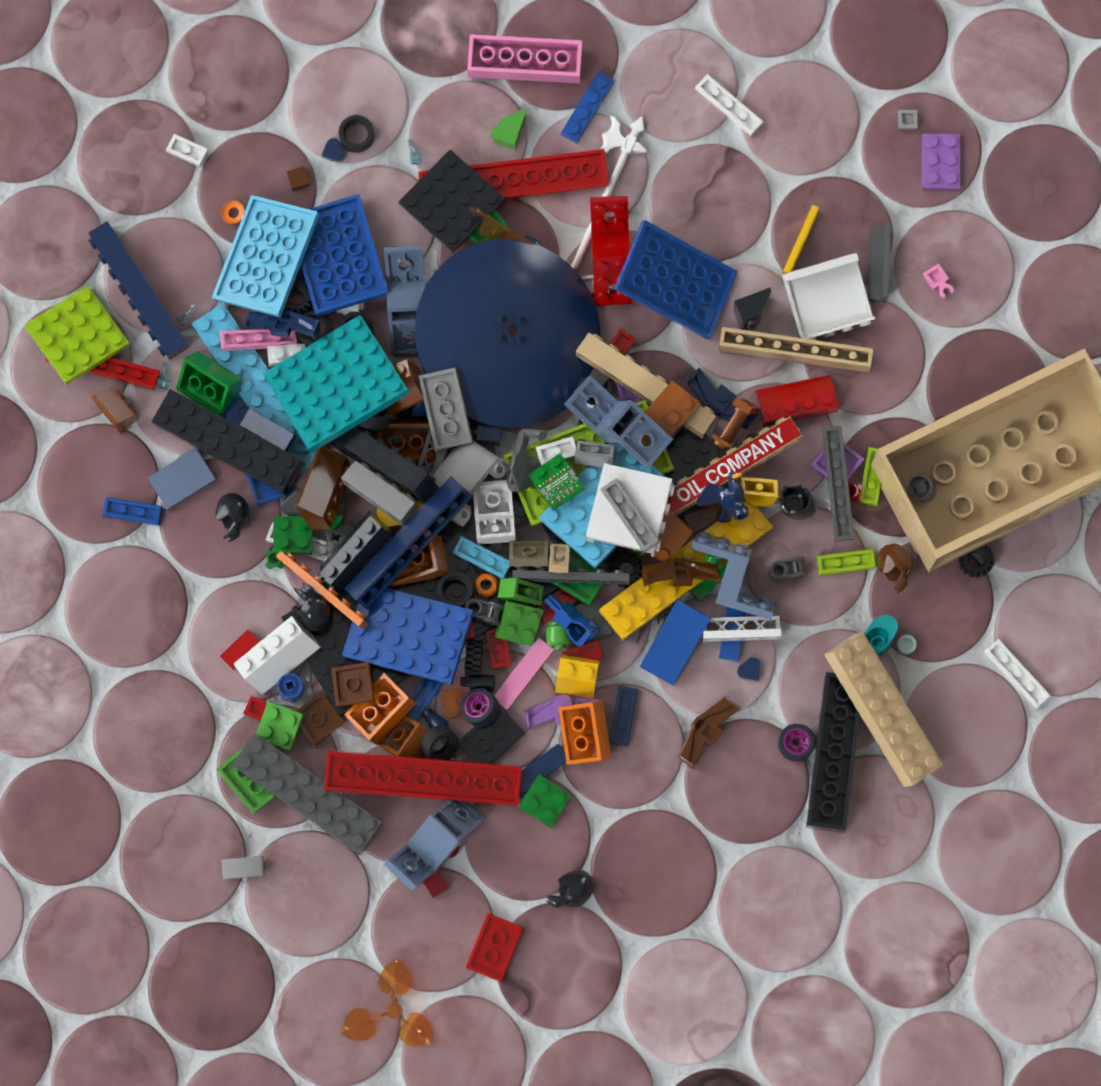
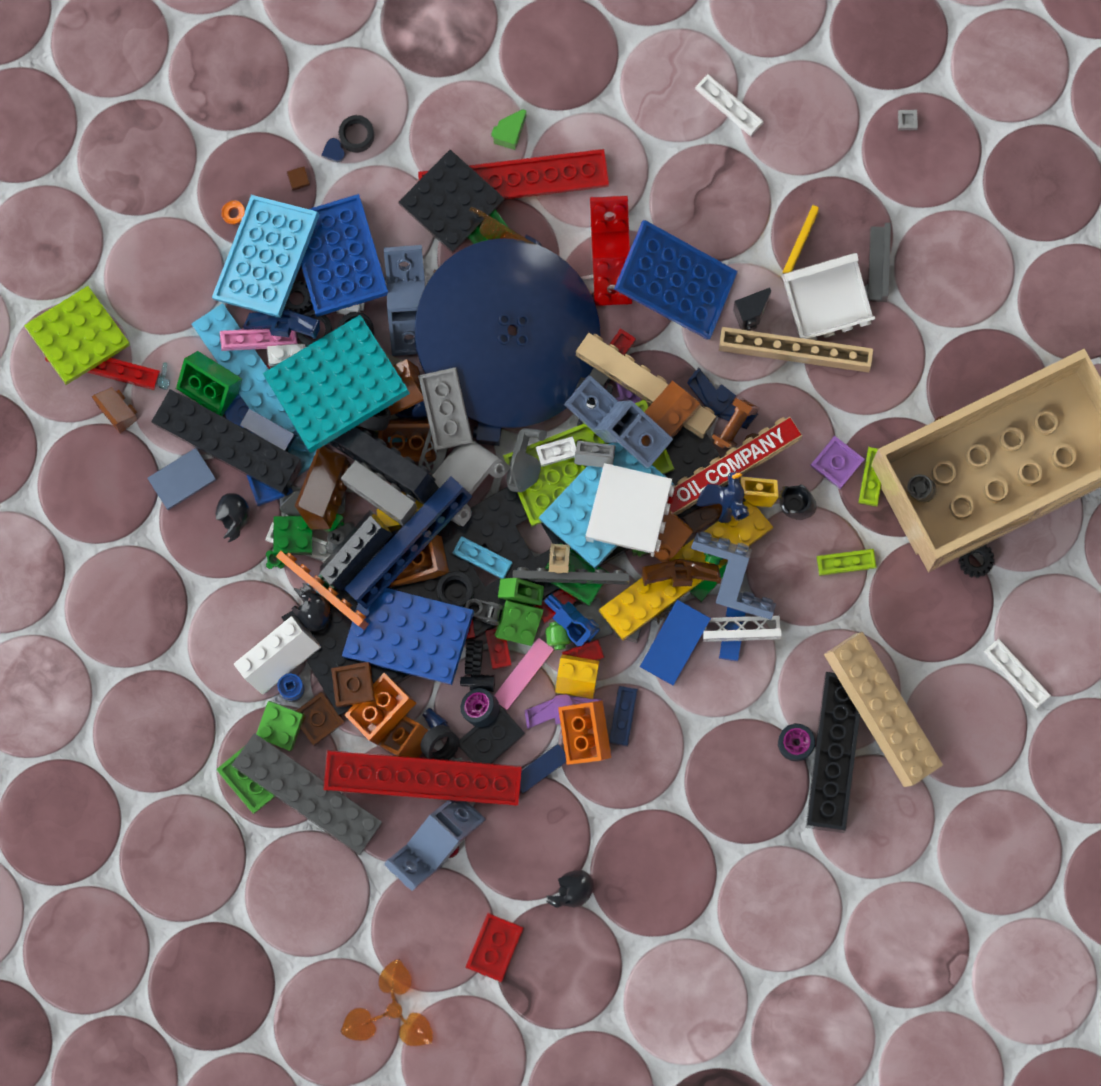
(132, 511): blue tile -> none
(138, 291): dark blue brick -> none
(187, 150): white plate -> none
(187, 314): clear light blue hand -> none
(239, 648): red tile -> none
(243, 867): light grey slope -> none
(255, 708): red plate -> none
(415, 158): clear light blue hand -> none
(423, 696): blue tile -> none
(436, 884): dark red tile -> none
(449, 701): clear orange leg -> none
(486, 593): orange piece -> none
(494, 513): white slope -> none
(524, 58): bright pink brick -> none
(528, 553): dark tan plate -> none
(544, 800): green plate -> none
(556, 482): green slope -> none
(587, 107): blue plate -> none
(627, 558): black tyre -> none
(628, 145): white piece -> none
(630, 515): light grey tile -> none
(706, 730): reddish brown plate -> none
(750, 670): dark blue tile -> none
(792, 569): dark grey piece -> none
(797, 400): red slope -> none
(838, 483): dark grey plate -> none
(857, 489): red plate -> none
(881, 633): teal piece -> none
(895, 561): reddish brown helmet -> none
(906, 644): light aqua tile -> none
(936, 279): bright pink plate -> none
(940, 161): medium lavender plate -> none

